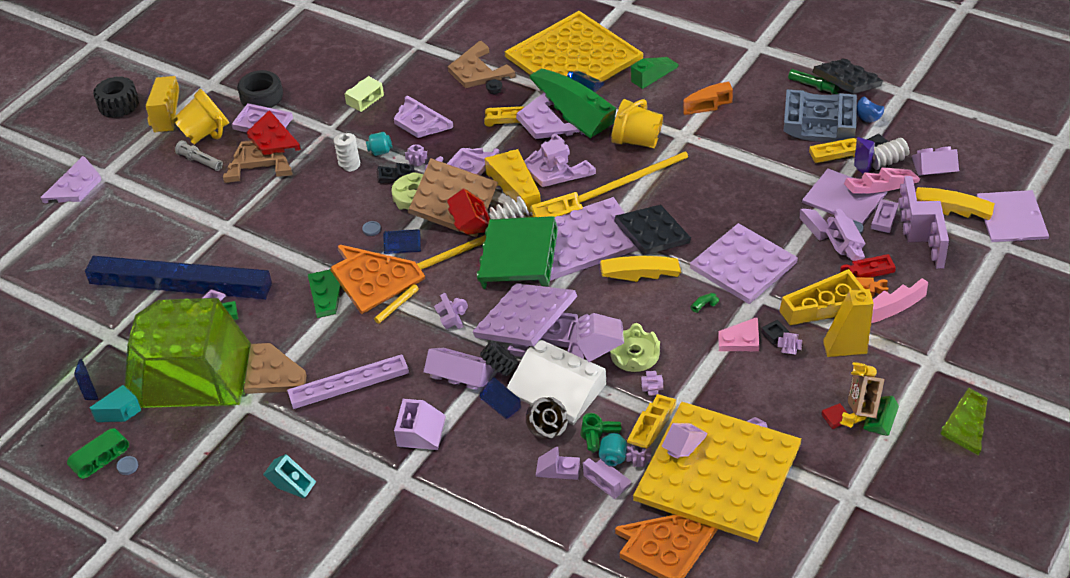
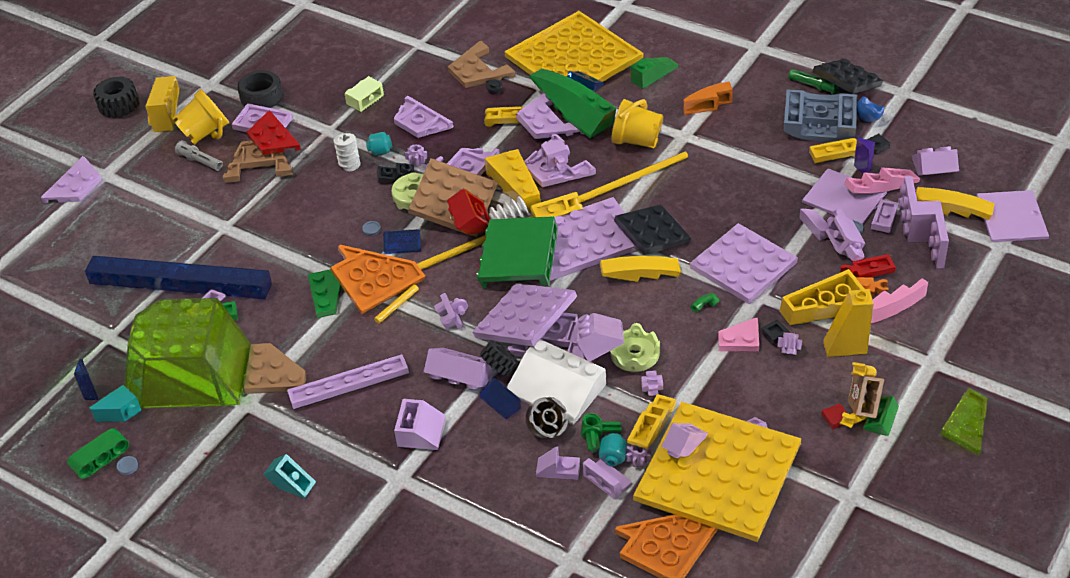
(890, 153): white piece -> none

